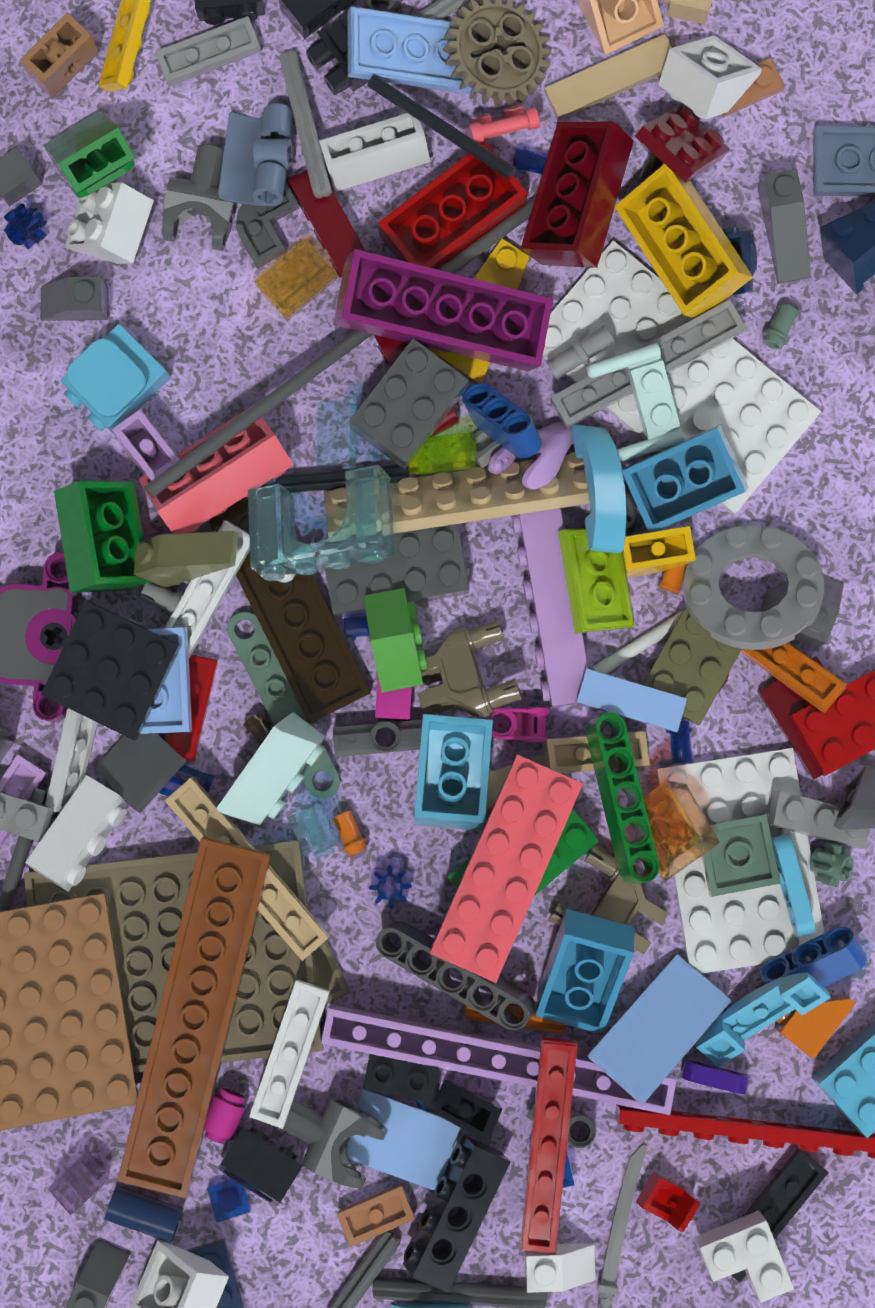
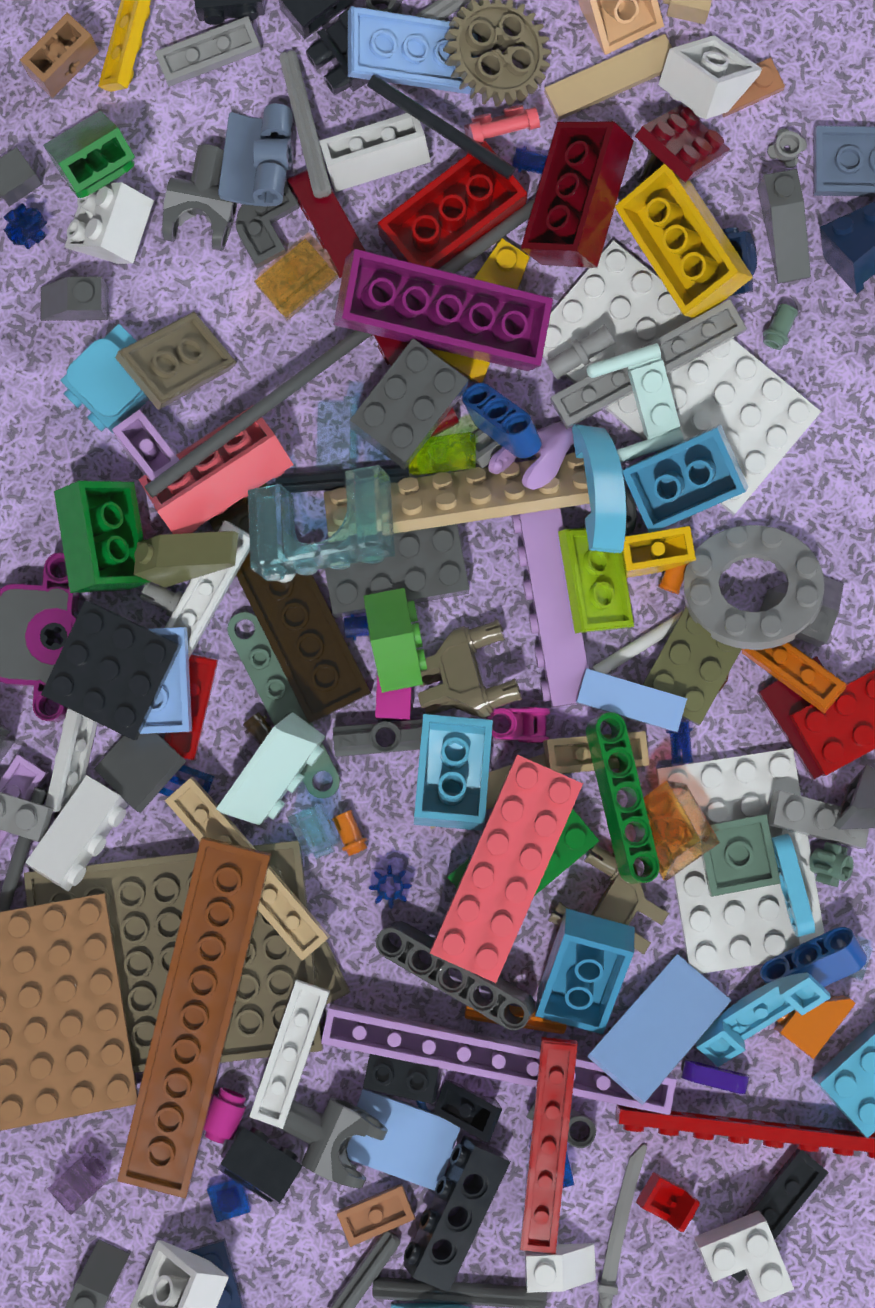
(143, 1214): dark blue pin -> none
(175, 360): none -> dark tan tile
(790, 139): none -> light grey plate

